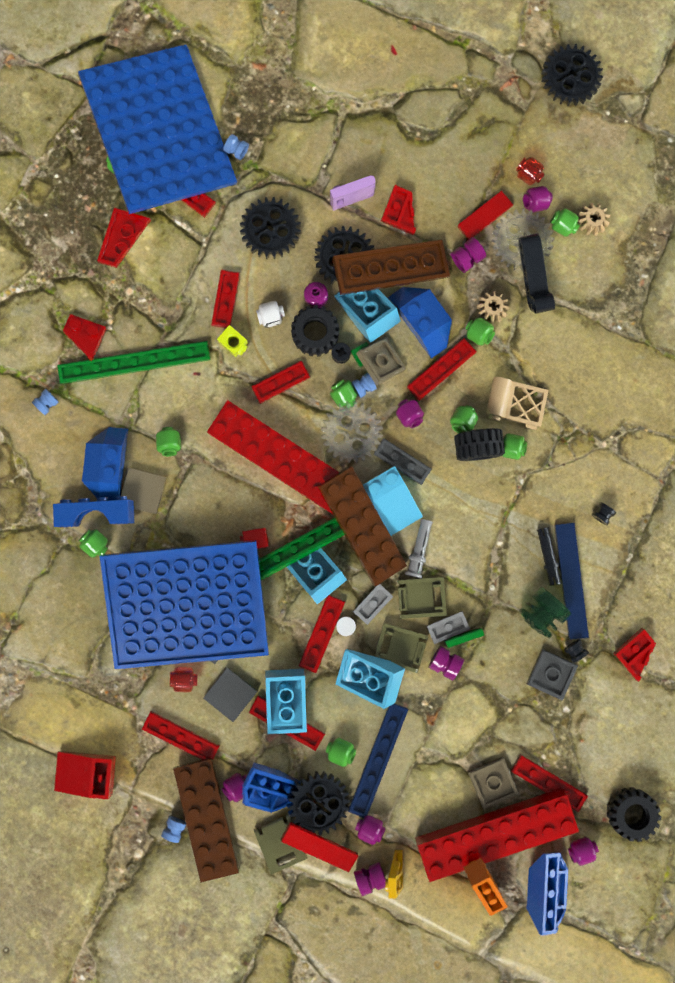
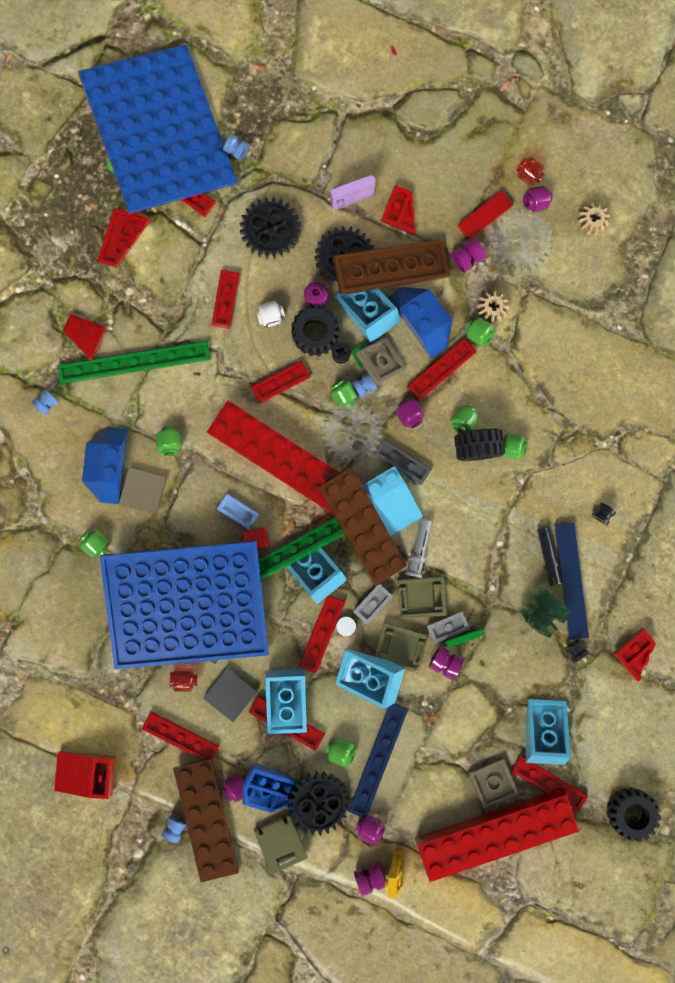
(70, 514): blue arch -> none
(228, 334): neon yellow brick -> none
(237, 511): none -> light blue tile
(319, 847): red tile -> none
(485, 886): orange brick -> none
(501, 402): tan piece -> none
(534, 274): black beam -> none
(547, 732): none -> medium azure slope
(547, 892): blue wedge -> none
(552, 674): dark grey tile -> none
(564, 60): black gear -> none
(565, 222): bright green head -> none
(583, 851): magenta head -> none

